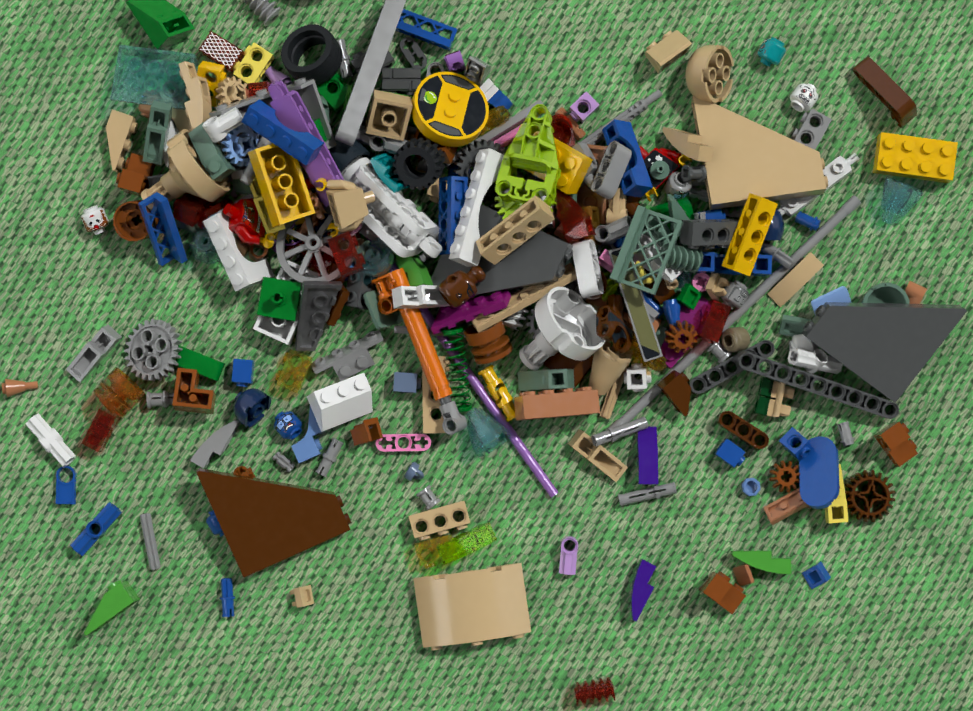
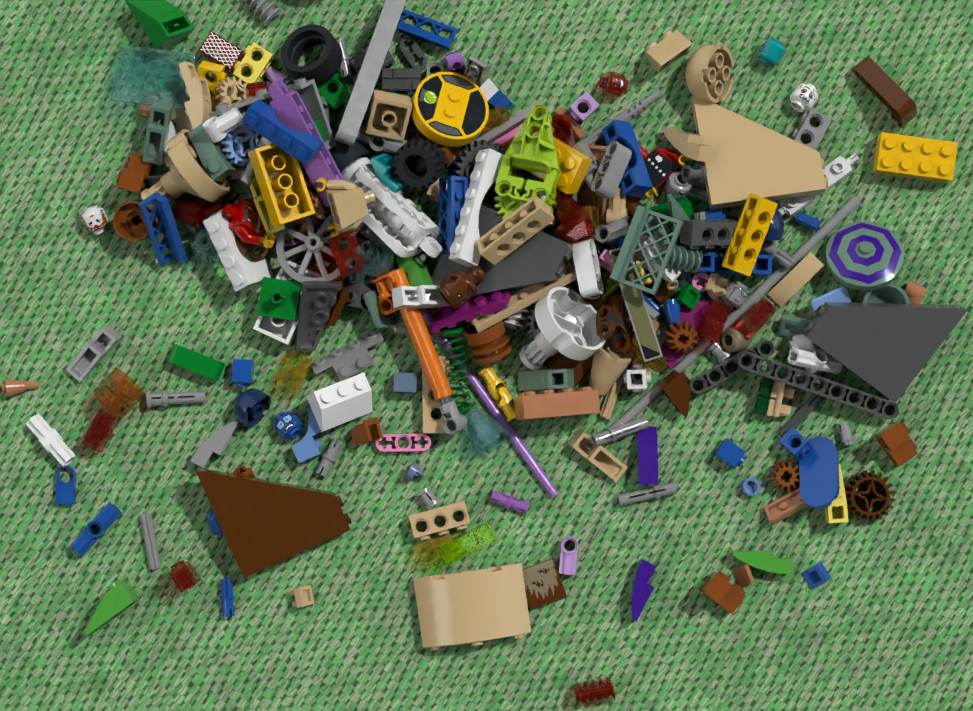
(119, 131): tan slope -> none
(153, 350): light grey gear -> none
(184, 575): none -> clear red brick
(188, 396): dark orange brick -> none
(284, 462): light grey piece -> none
(509, 502): none -> medium lavender pin
(543, 584): none -> slope
(613, 84): none -> clear red head
(656, 173): sand green tile -> none
(752, 432): reddish brown beam -> none
(755, 318): none -> clear red brick
(801, 414): none -> dark grey axle
(864, 256): none -> dish
(897, 199): clear light blue cone -> none

